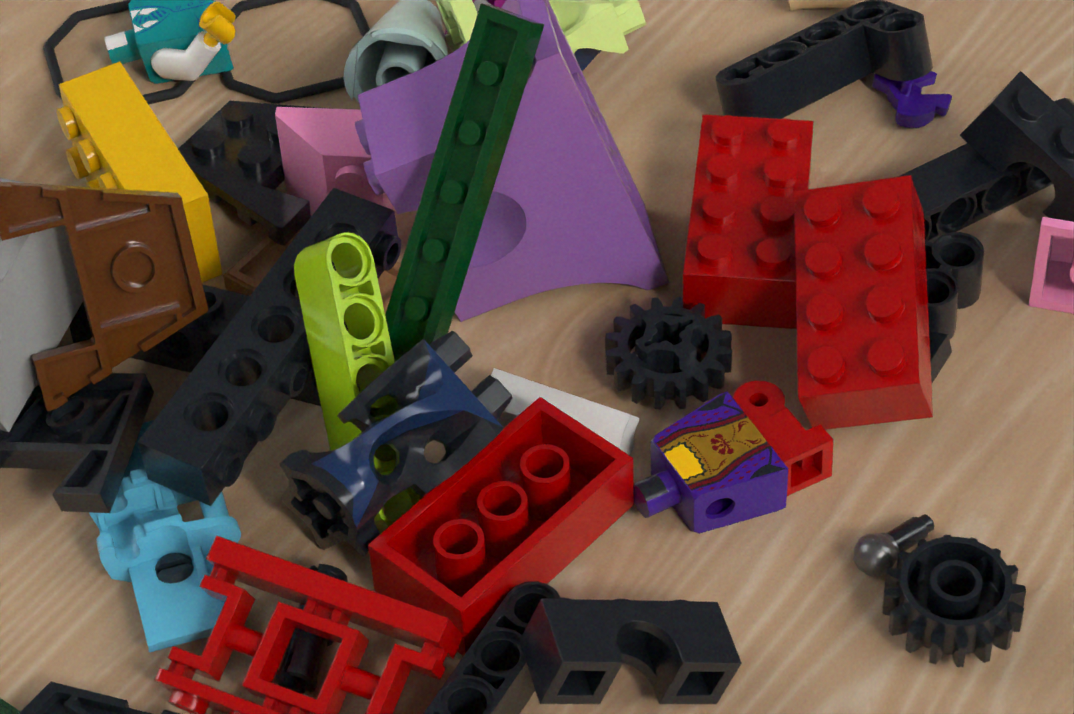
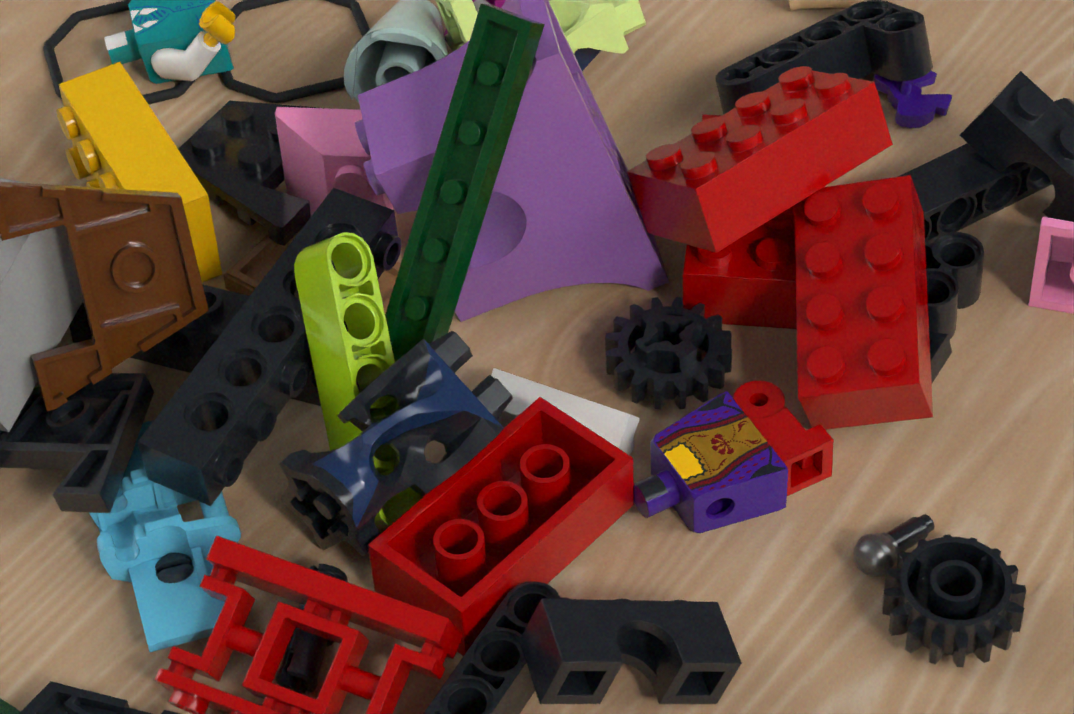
(759, 158): none -> red brick

